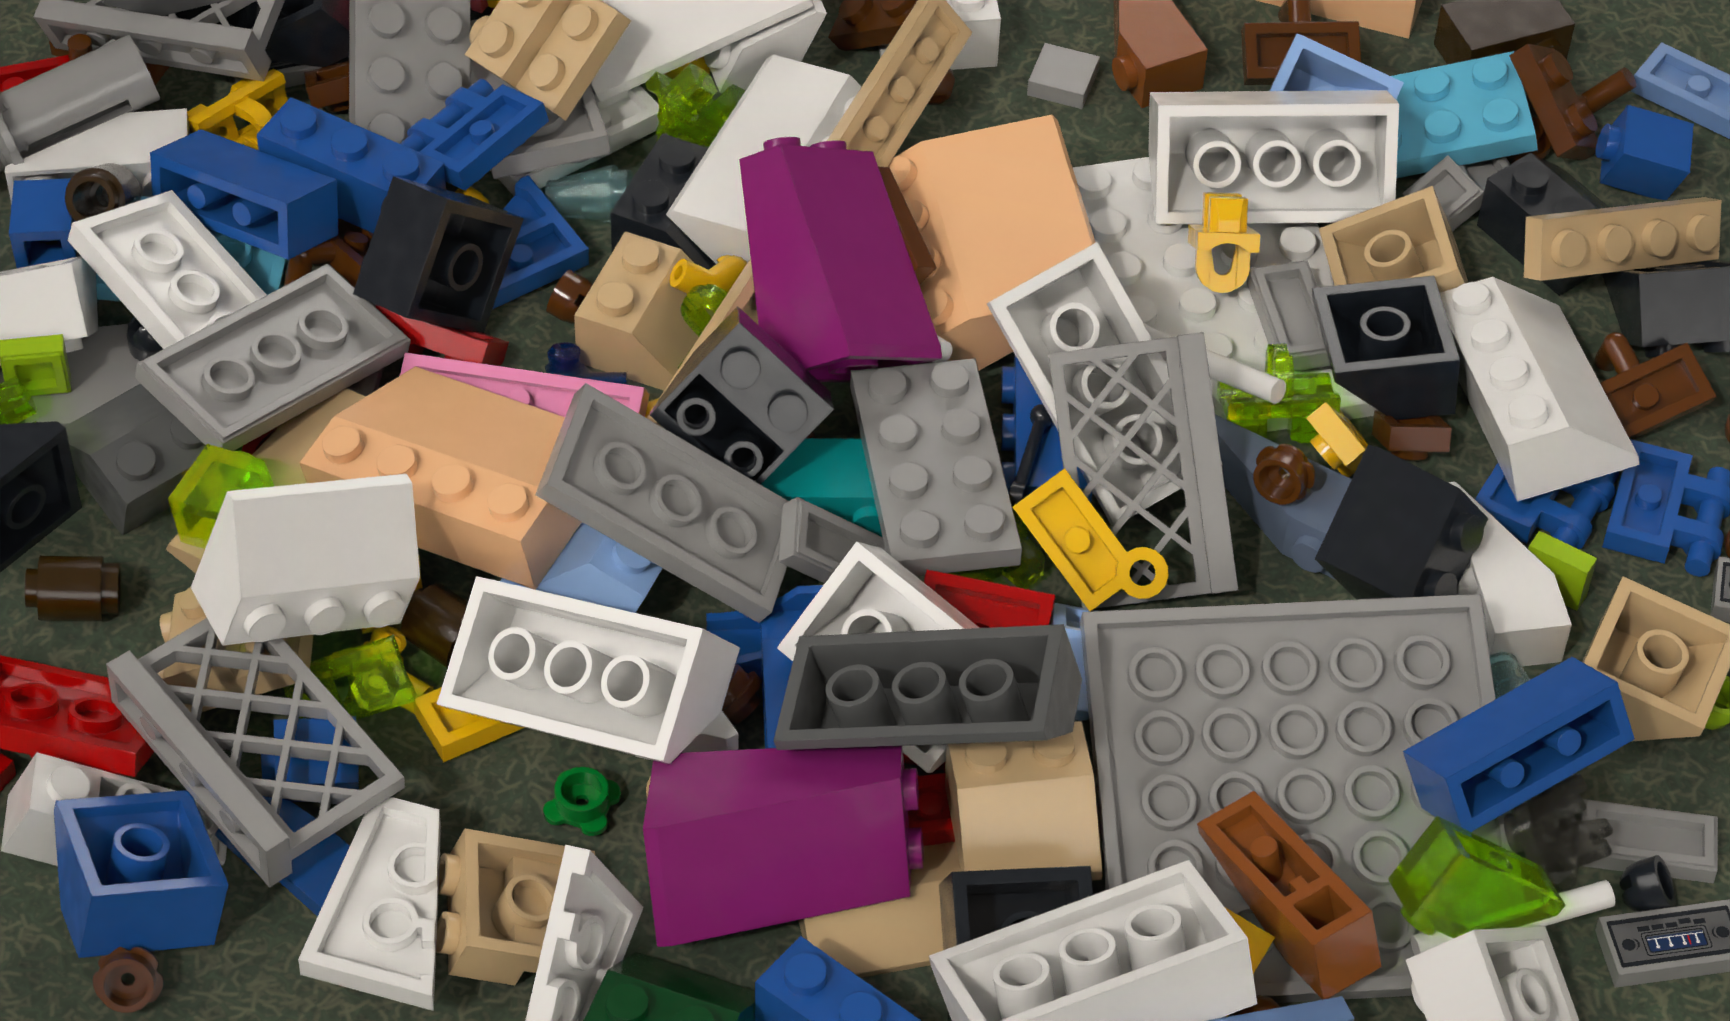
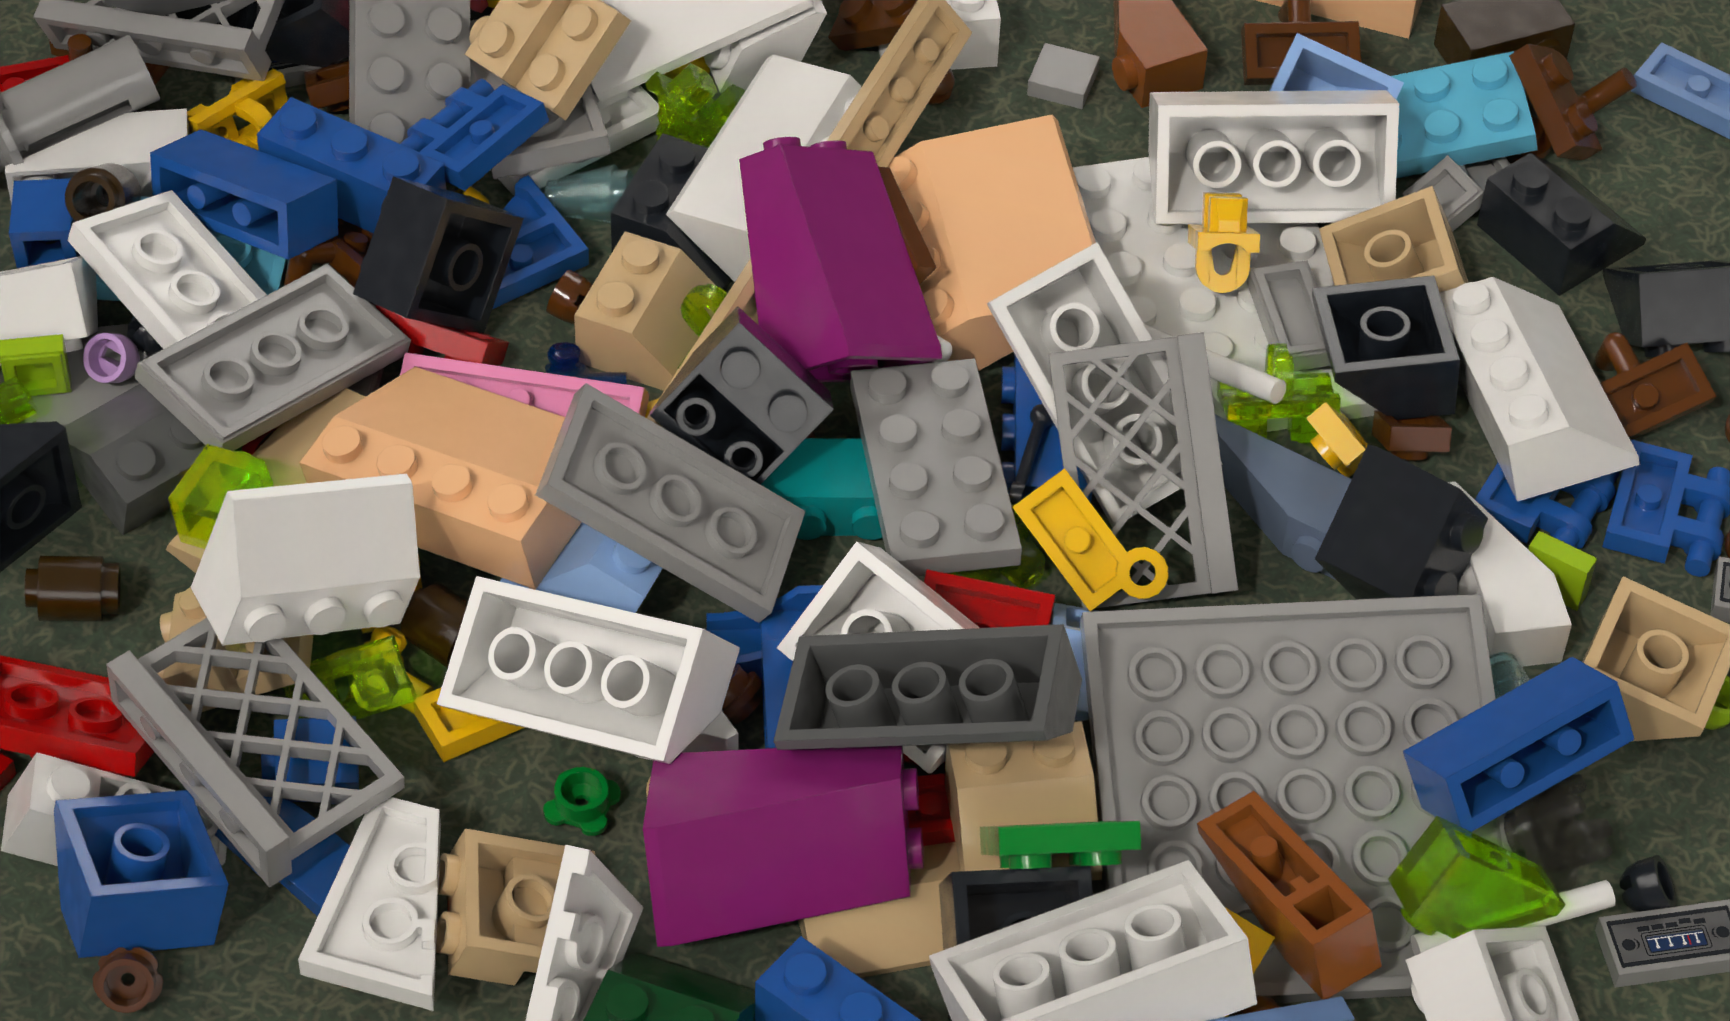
(107, 369): none -> lavender hinge
(724, 274): yellow arm -> none
(818, 540): light grey tile -> none
(1084, 842): none -> green plate
(1276, 483): reddish brown plate -> none
(1621, 238): tan plate -> none
(1645, 152): blue brick -> none
(1680, 838): light grey tile -> none

